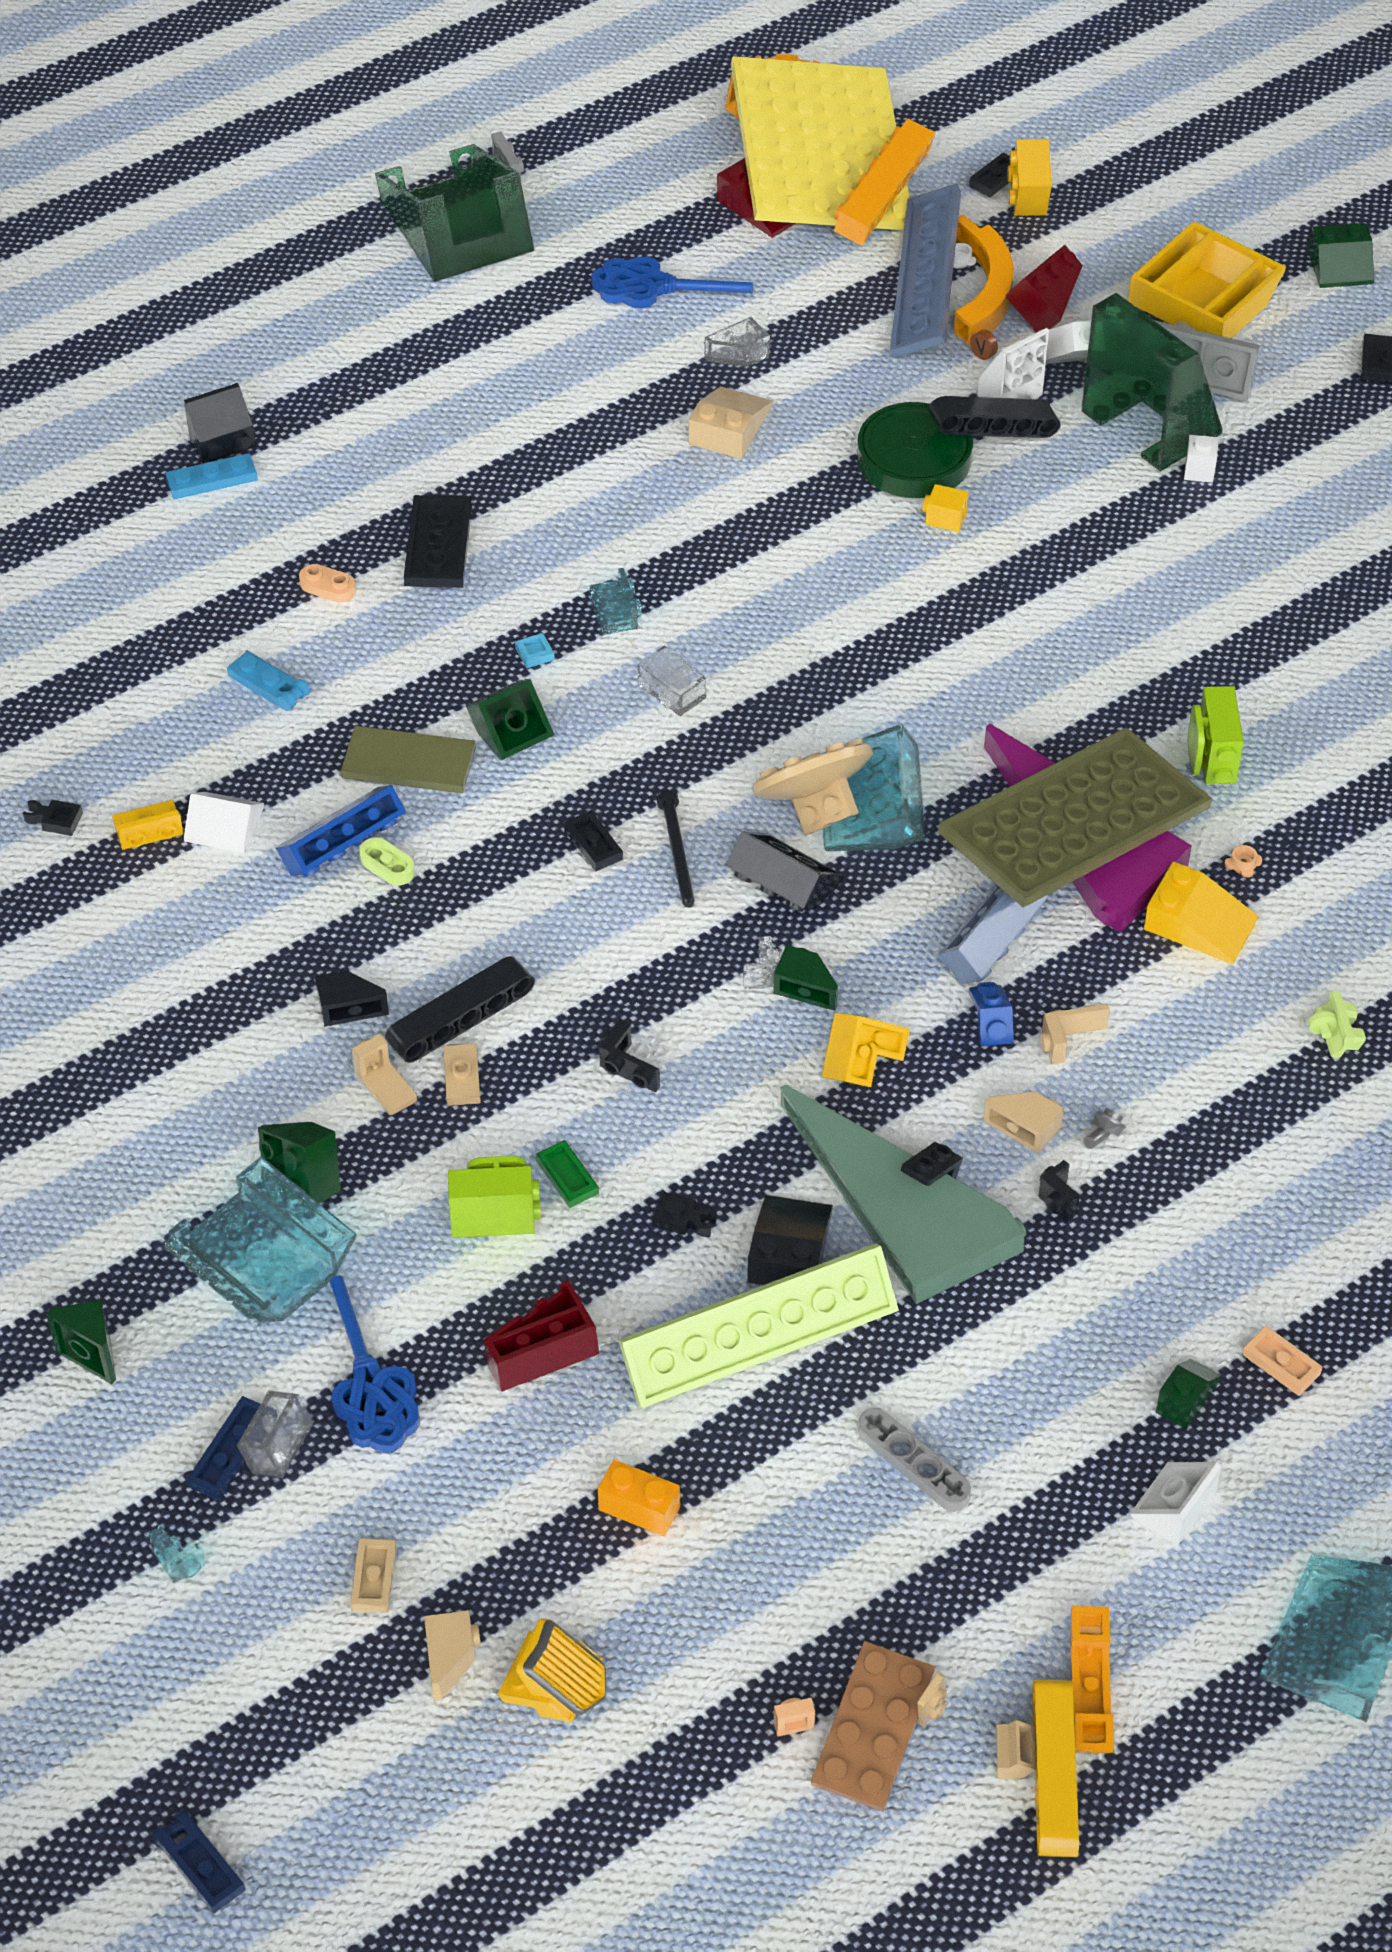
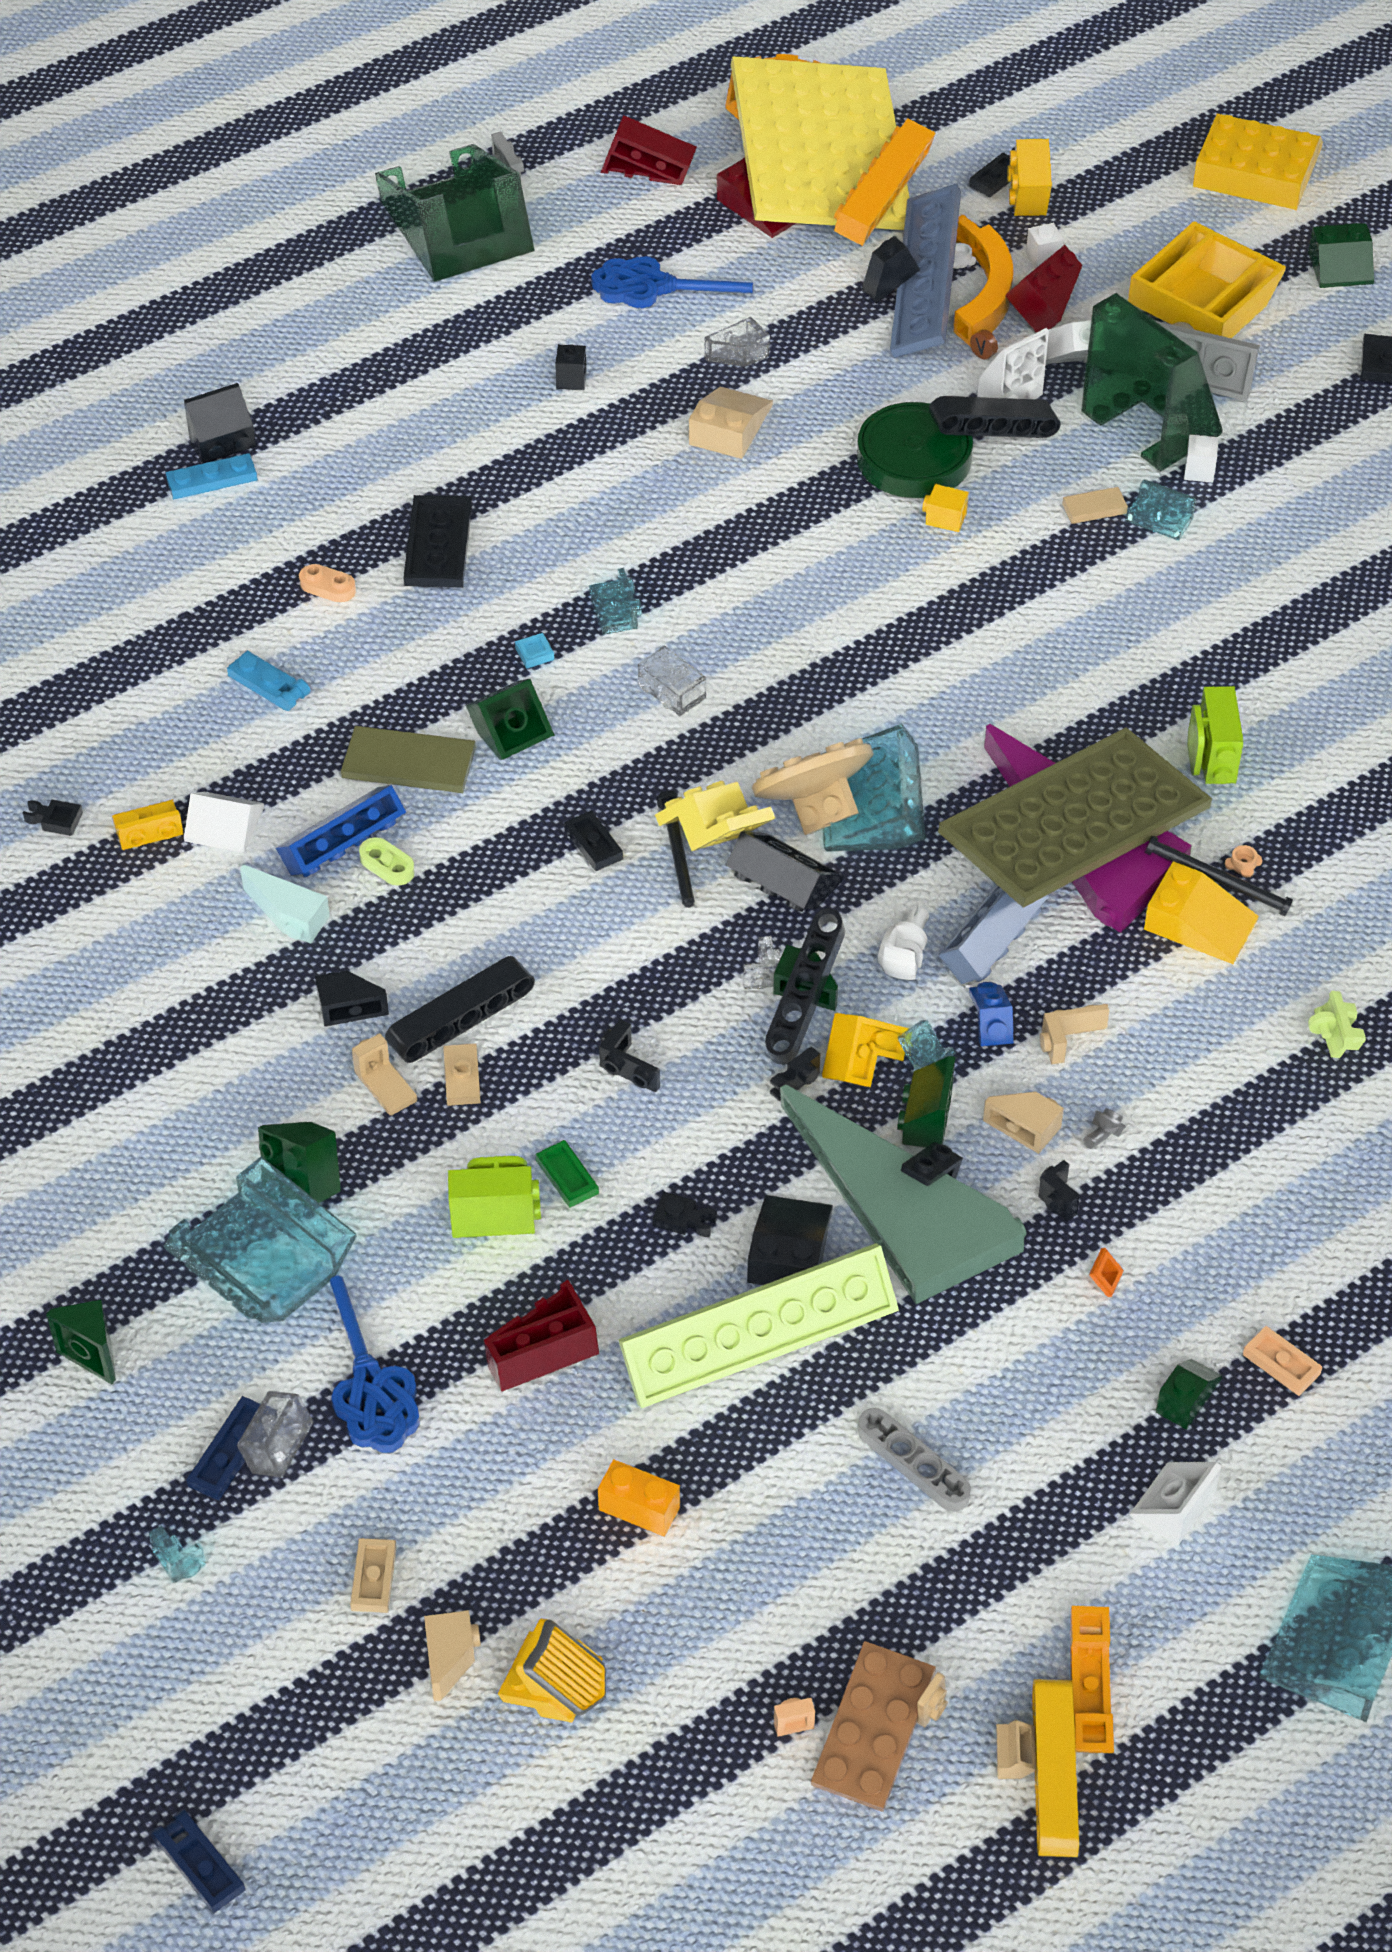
(289, 906): none -> light aqua slope
(571, 367): none -> black brick
(648, 153): none -> dark red wedge
(713, 814): none -> light yellow bracket
(800, 1071): none -> black plate
(803, 971): none -> black beam
(888, 269): none -> black slope
(902, 946): none -> white piece
(923, 1045): none -> clear light blue bracket
(927, 1104): none -> dark green slope
(1043, 243): none -> white brick
(1094, 505): none -> tan tile
(1106, 1272): none -> orange slope
(1162, 510): none -> clear light blue bracket
(1219, 876): none -> black bar
(1256, 161): none -> yellow slope

